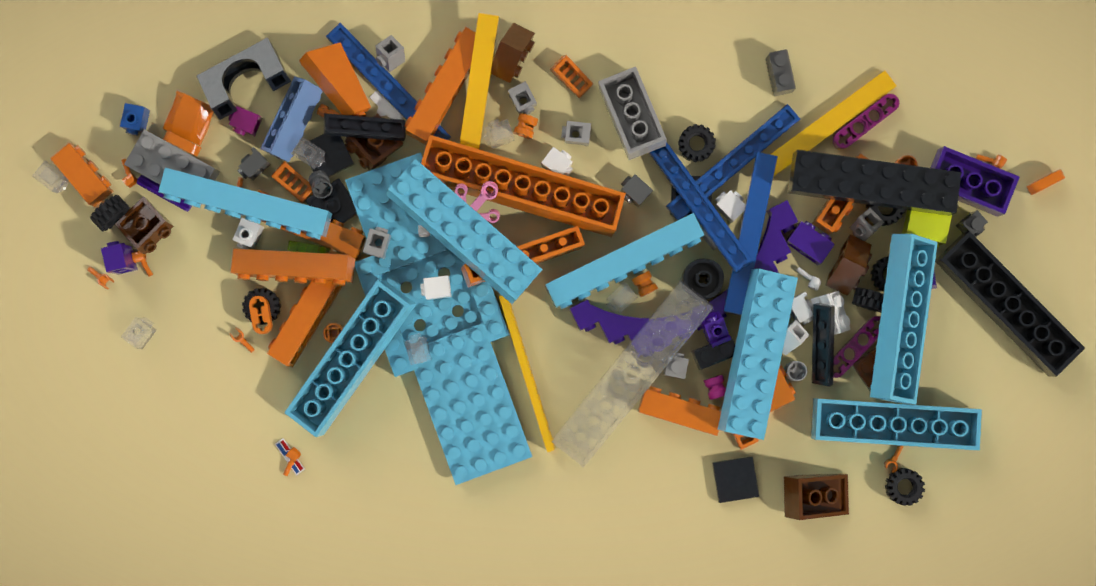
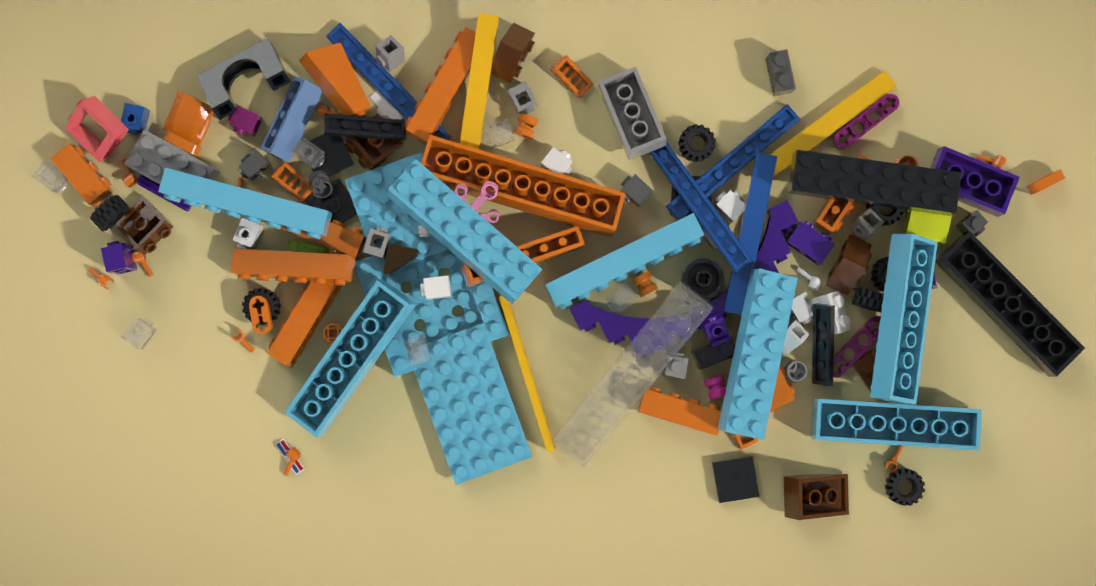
(106, 119): none -> coral window
(397, 257): none -> dark brown slope
(582, 128): light grey brick -> none

